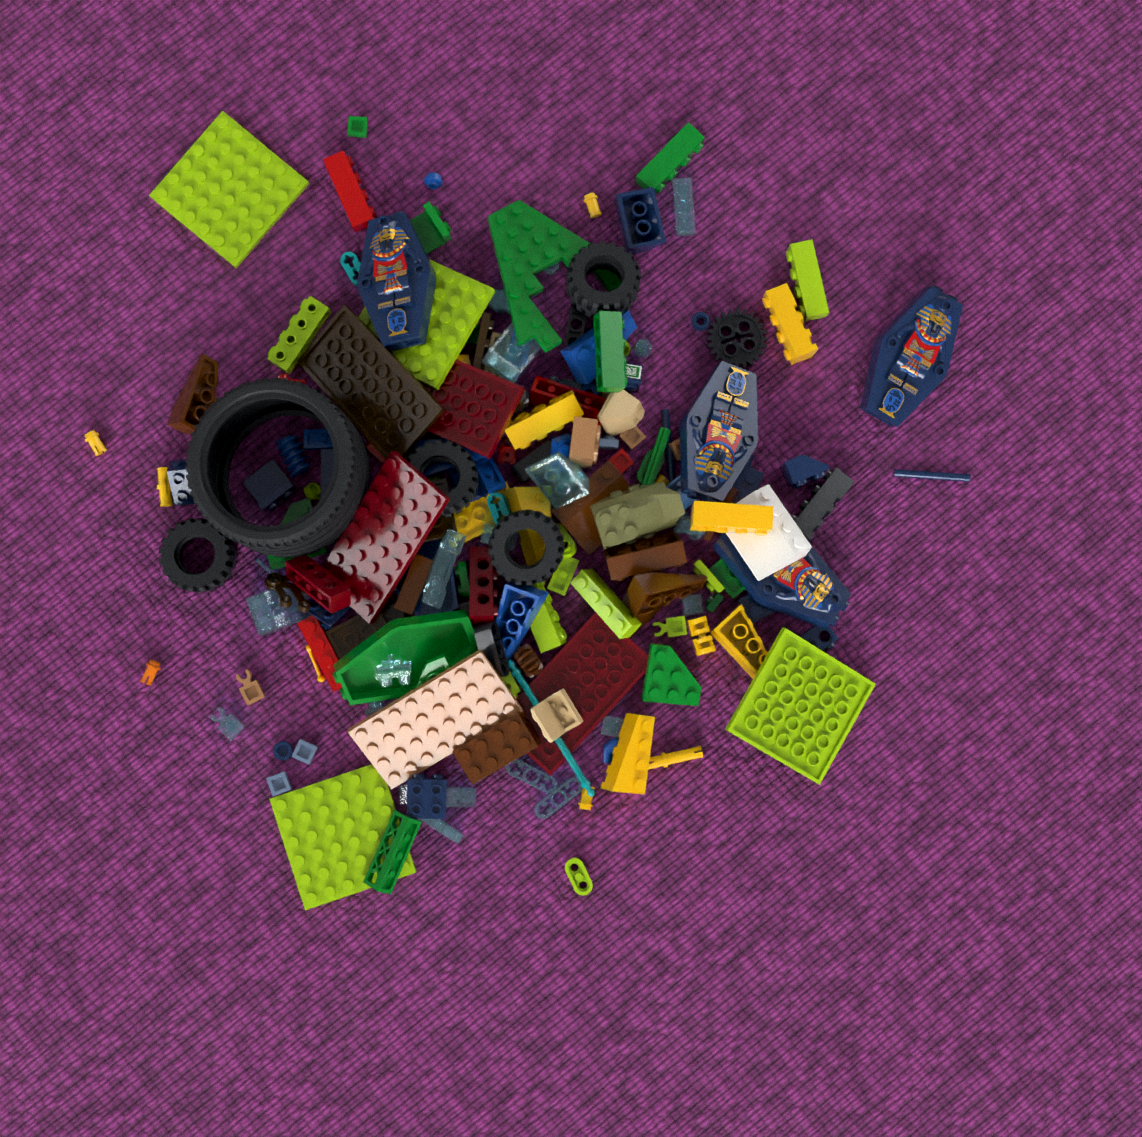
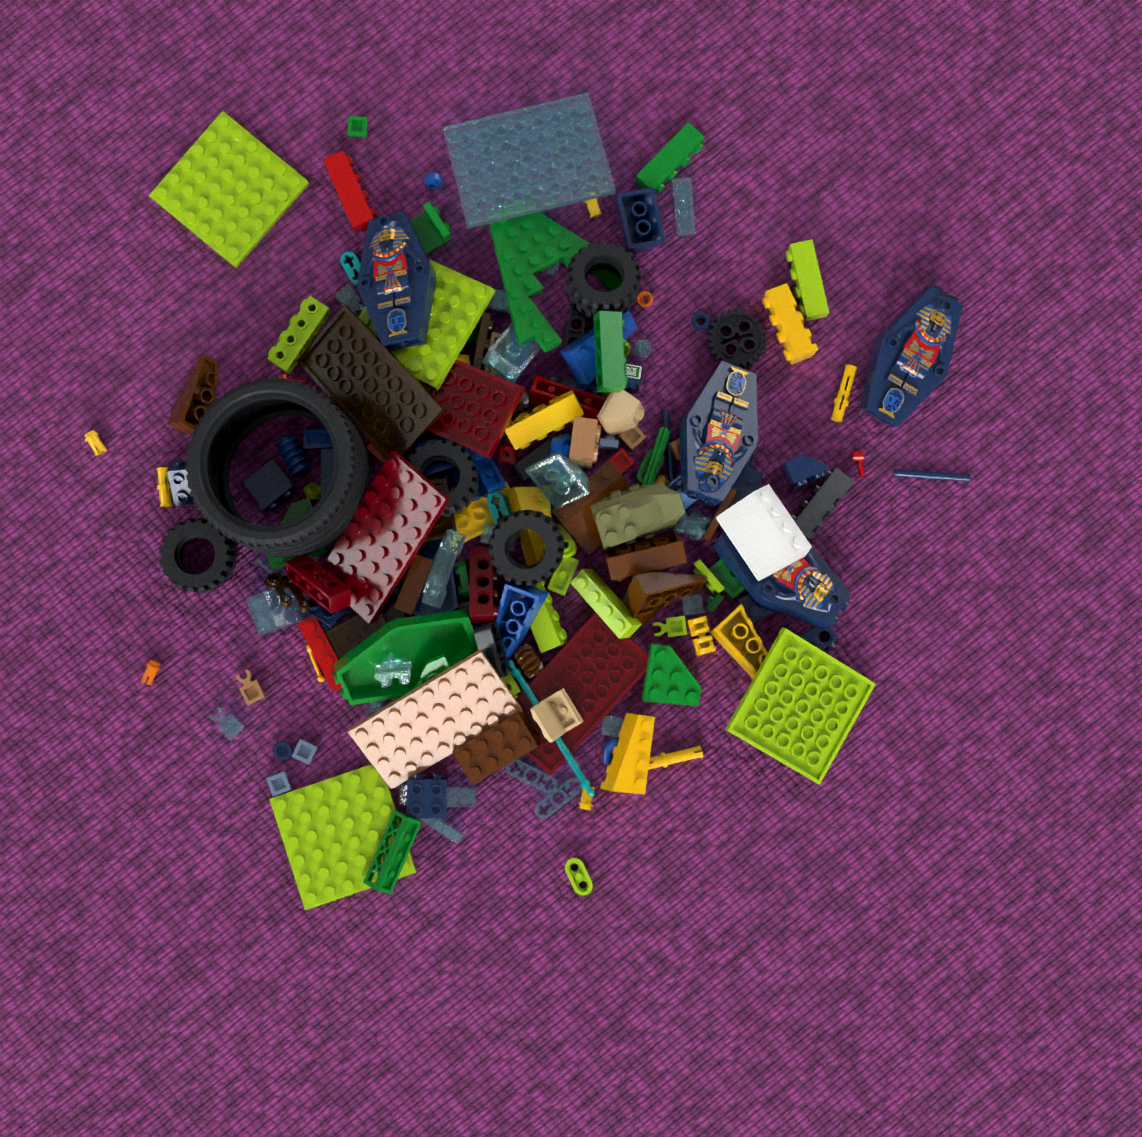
(349, 297): none -> clear light blue plate
(528, 160): none -> clear light blue plate
(641, 300): none -> orange hinge
(731, 518): yellow wedge -> none
(837, 414): none -> yellow pin
(859, 456): none -> red hand

